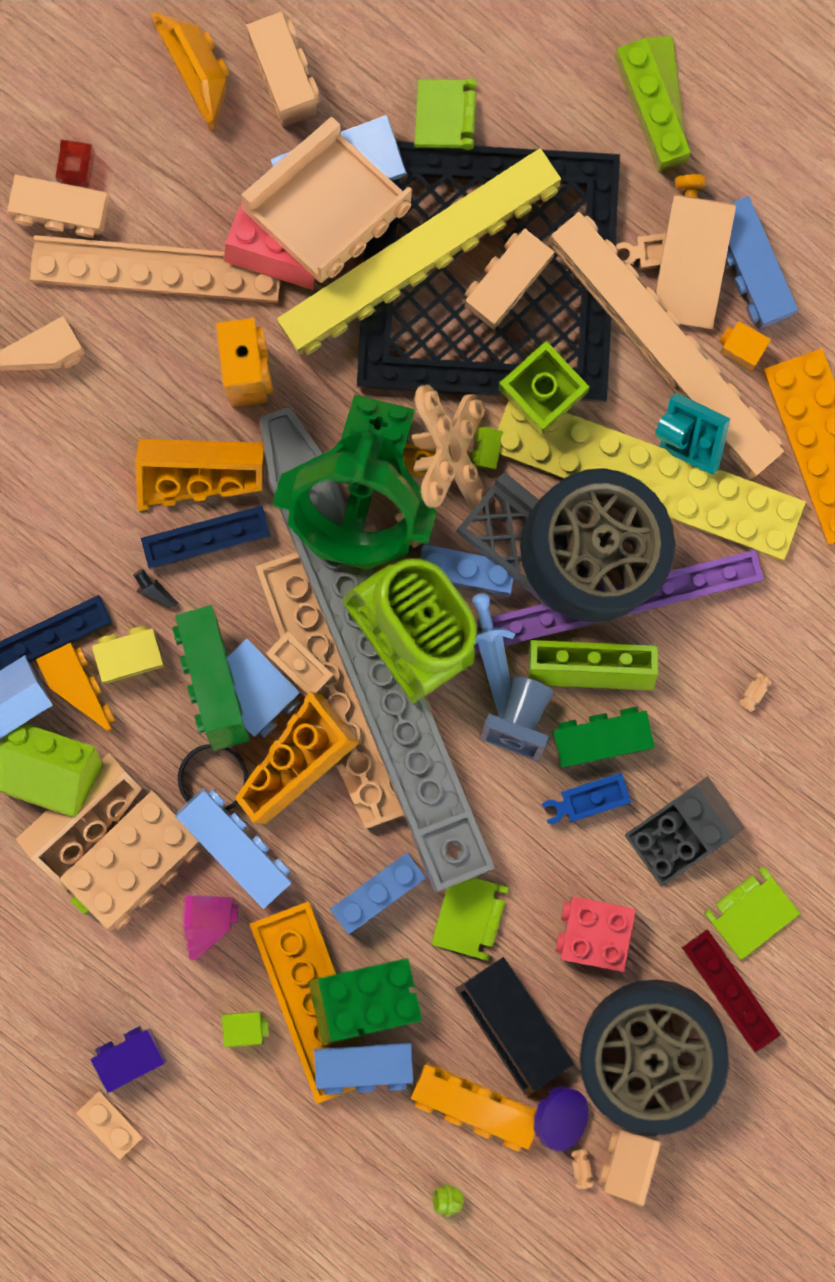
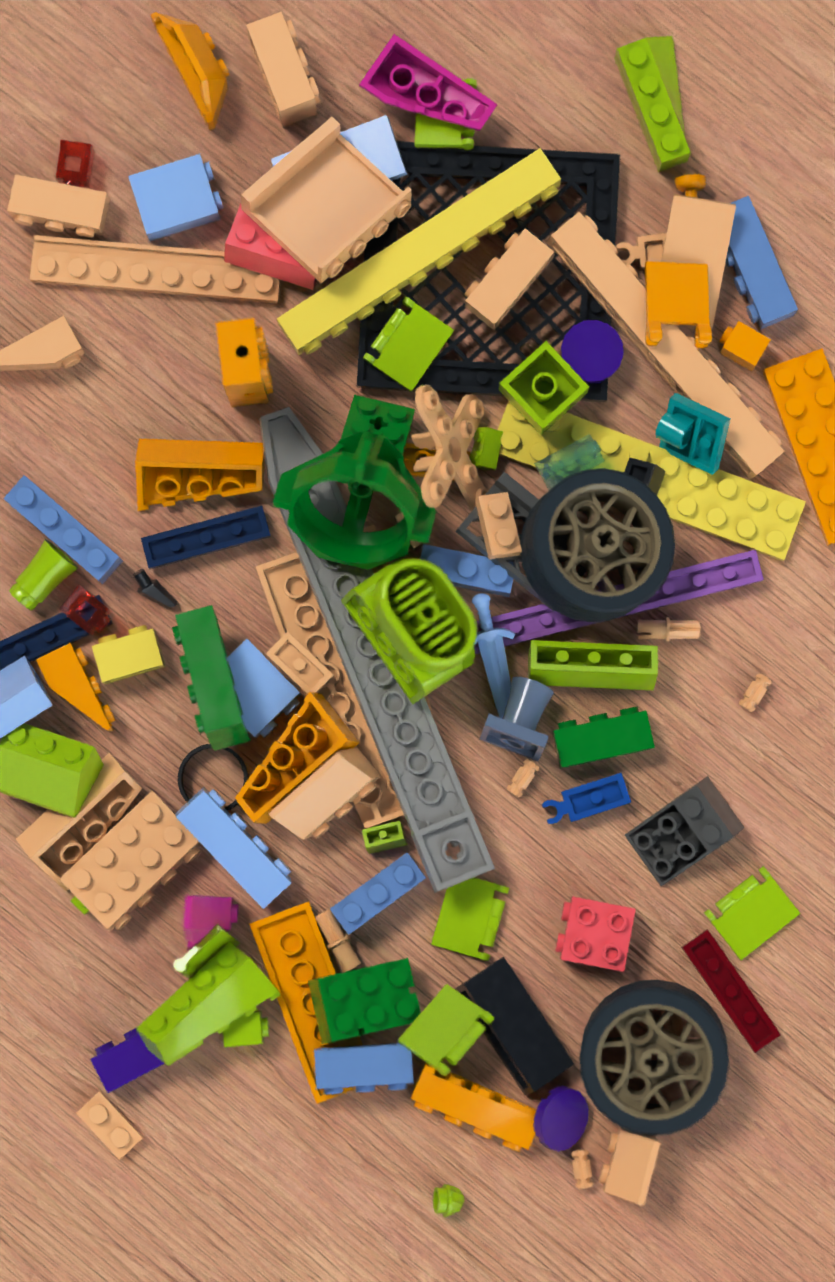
(42, 575): none -> lime plant
(63, 529): none -> medium blue brick
(98, 620): none -> clear red window
(176, 197): none -> light blue brick
(204, 951): none -> lime piece
(206, 1004): none -> lime wedge
(327, 794): none -> light nougat slope
(337, 941): none -> light nougat axle
(384, 837): none -> lime piece
(409, 344): none -> lime piece
(419, 84): none -> dark pink wedge
(445, 1029): none -> lime piece
(498, 525): none -> light nougat plate
(523, 778): none -> light nougat piece
(569, 460): none -> clear light blue hinge
(593, 350): none -> dark purple tile
(646, 472): none -> black slope
(668, 629): none -> light nougat axle
(677, 296): none -> light orange flag

